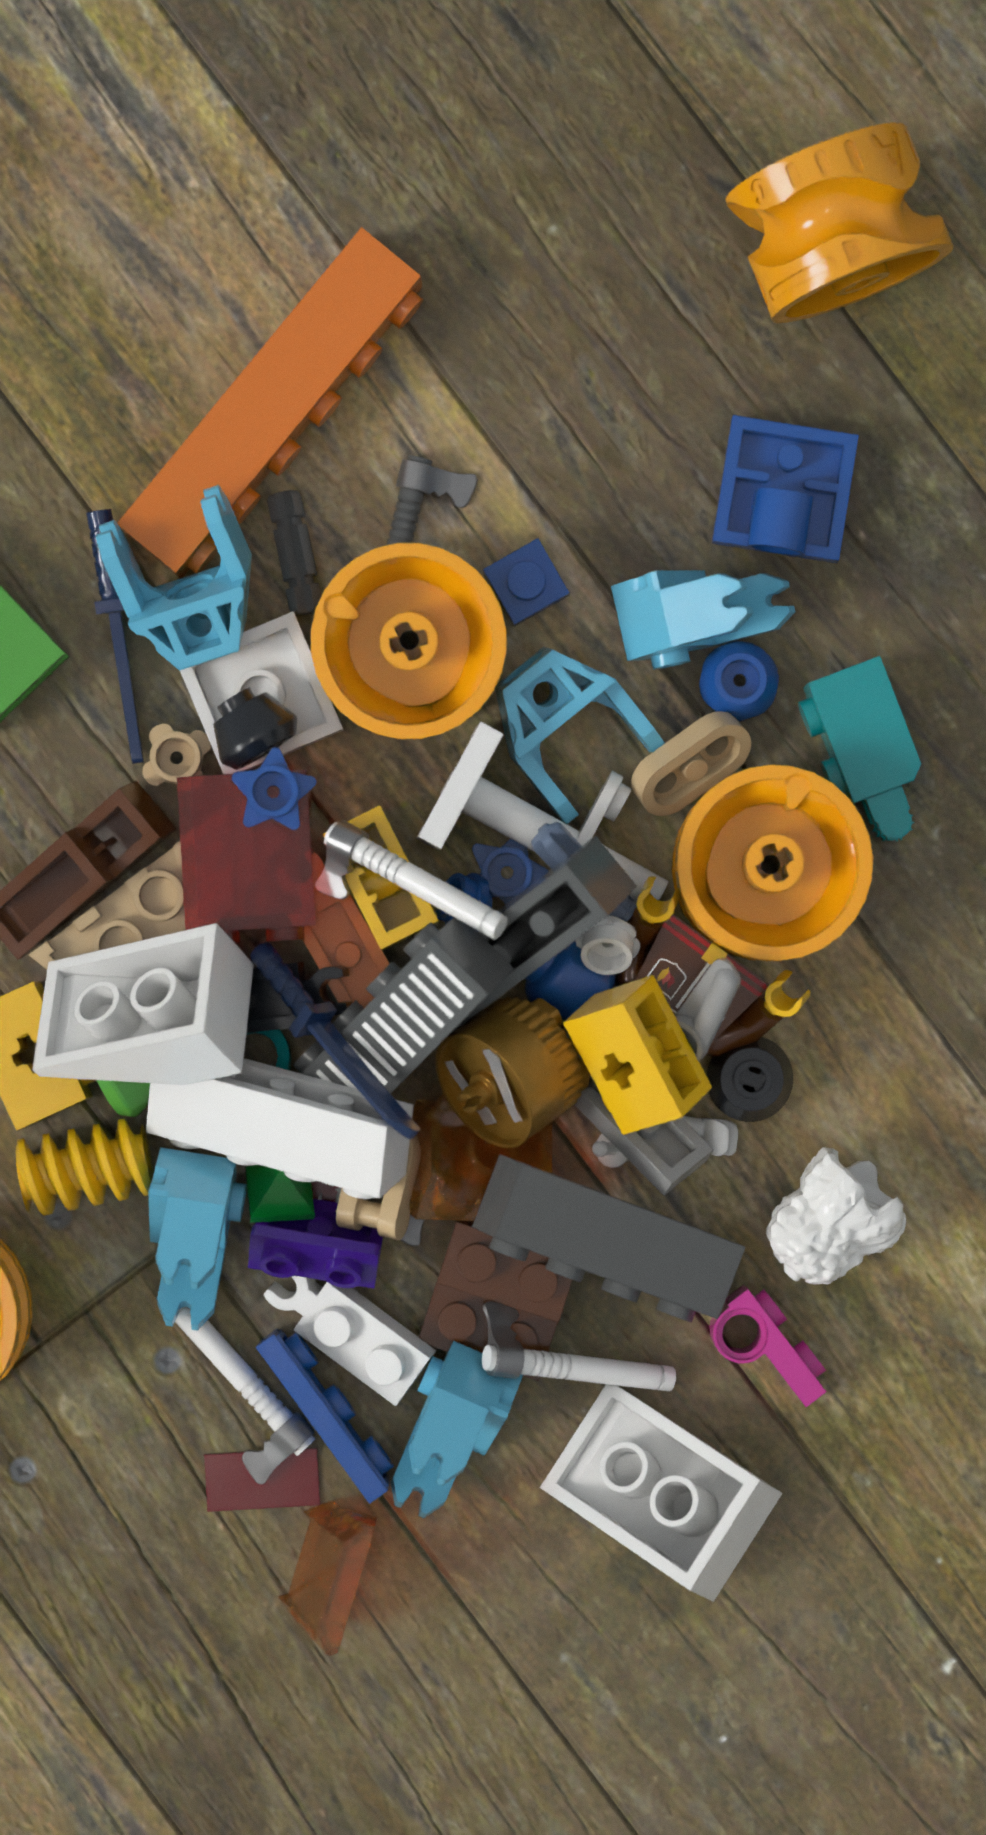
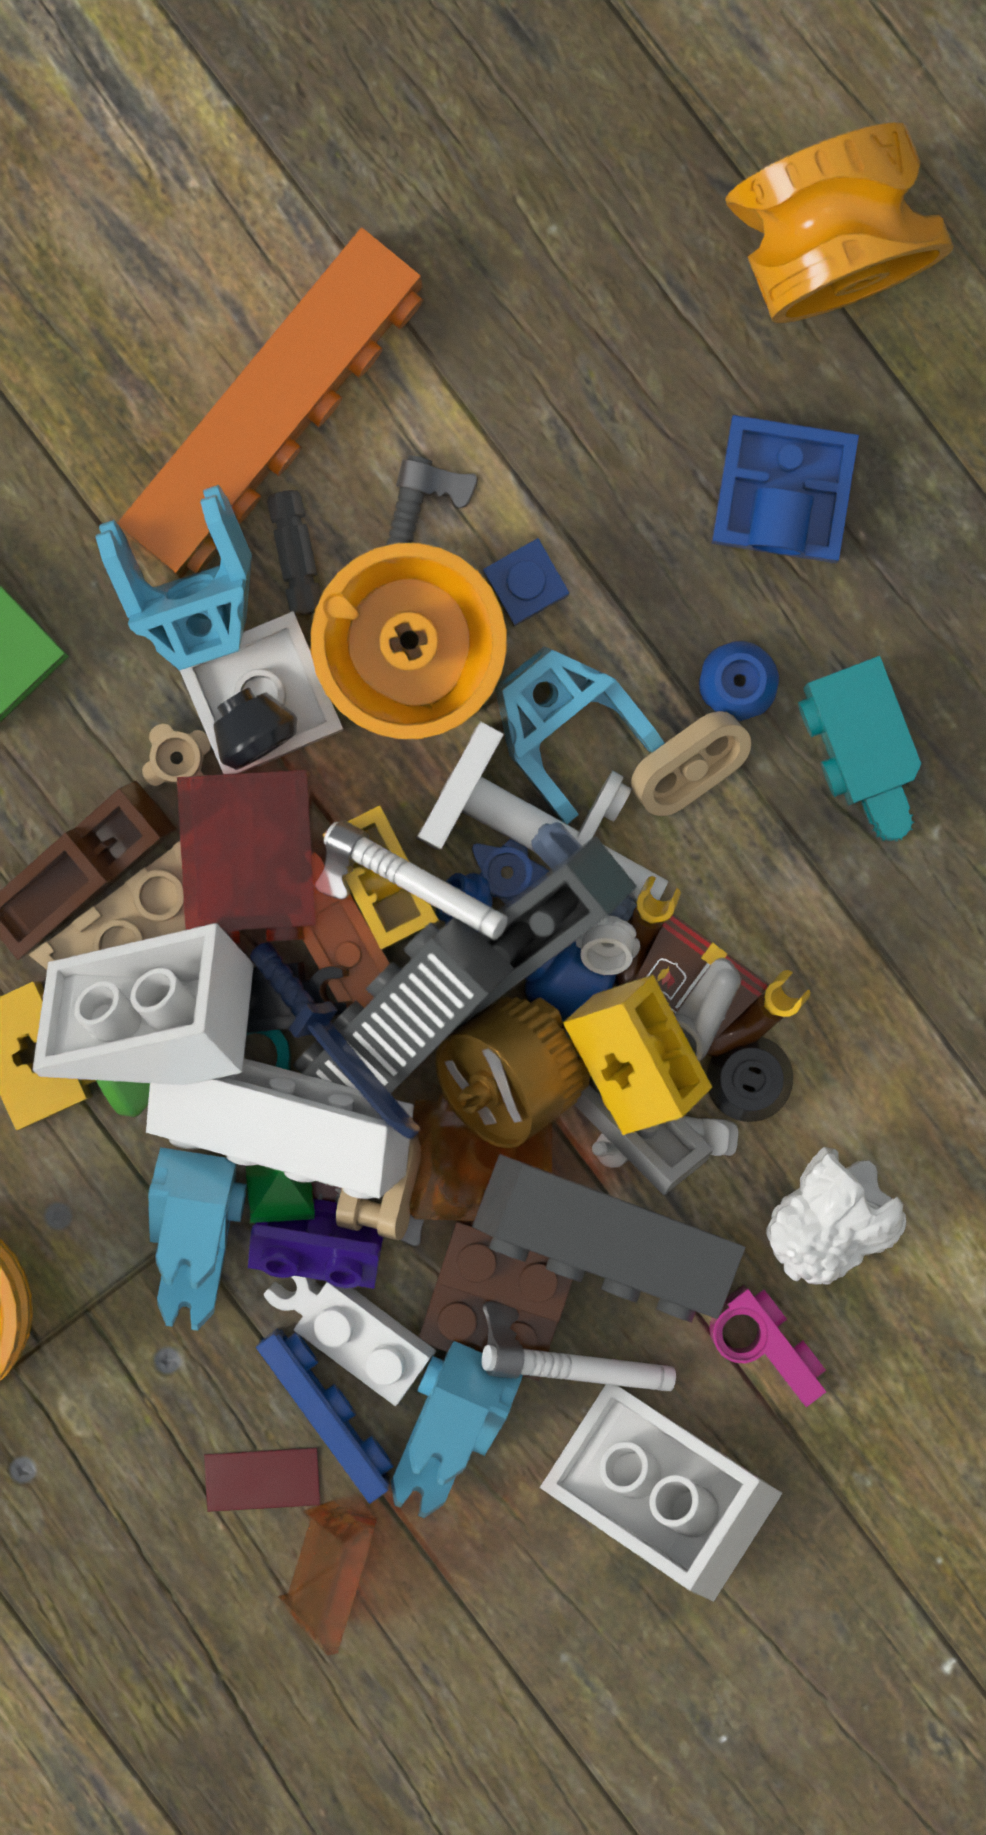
(84, 1168): yellow piece -> none
(111, 603): dark blue sword -> none
(273, 773): blue plate -> none
(290, 1430): white piece -> none
(685, 611): medium azure piece -> none
(820, 853): light orange piece -> none

